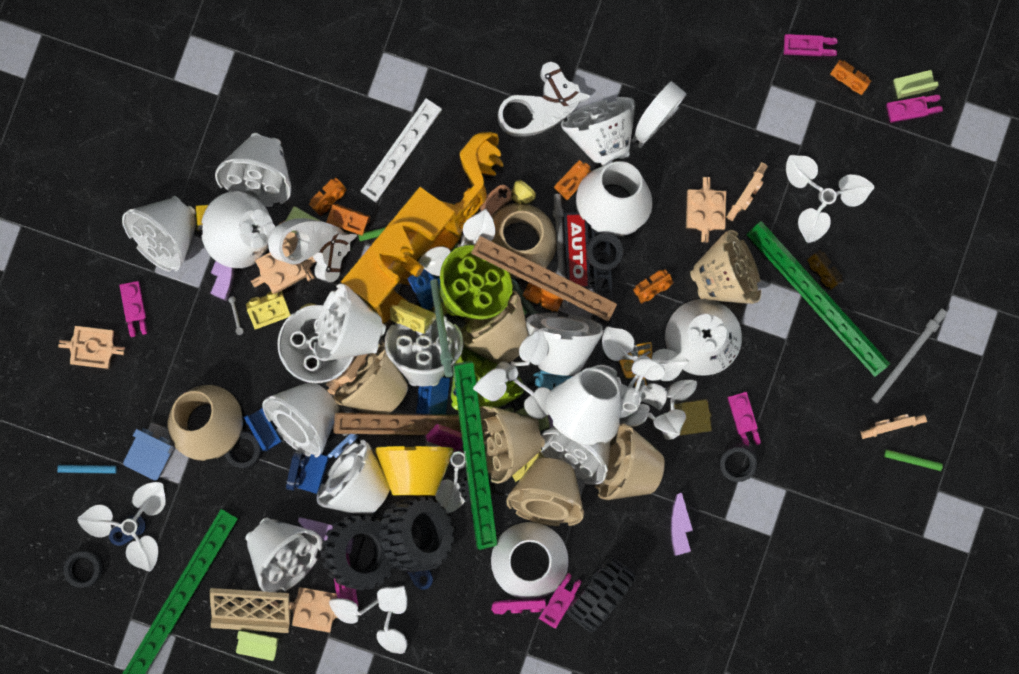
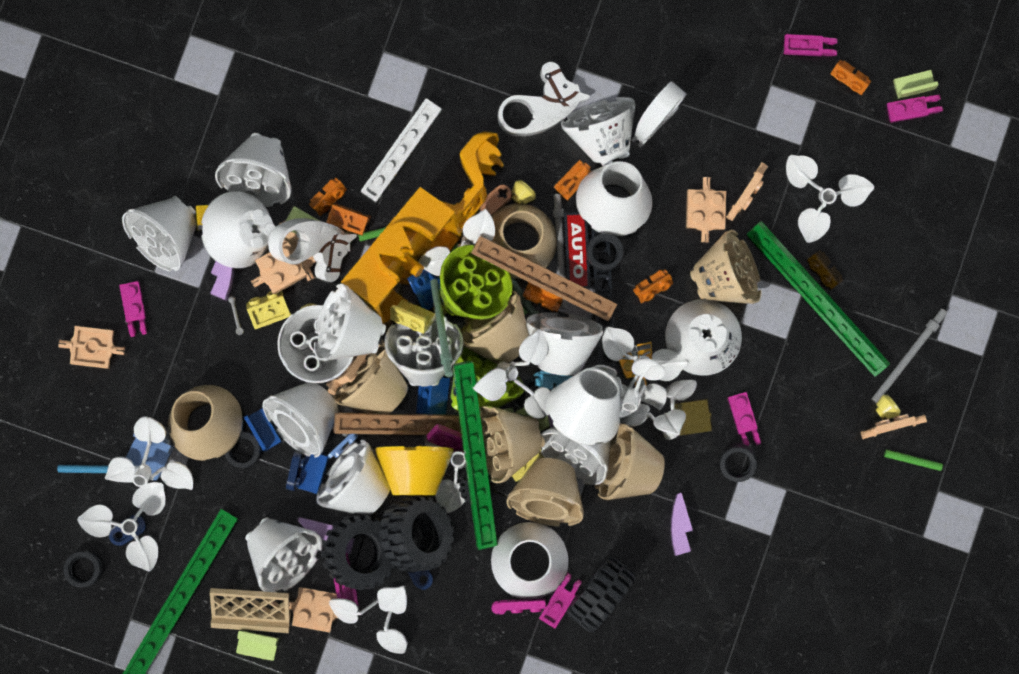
(123, 470): none -> white plant
(887, 407): none -> light yellow cone

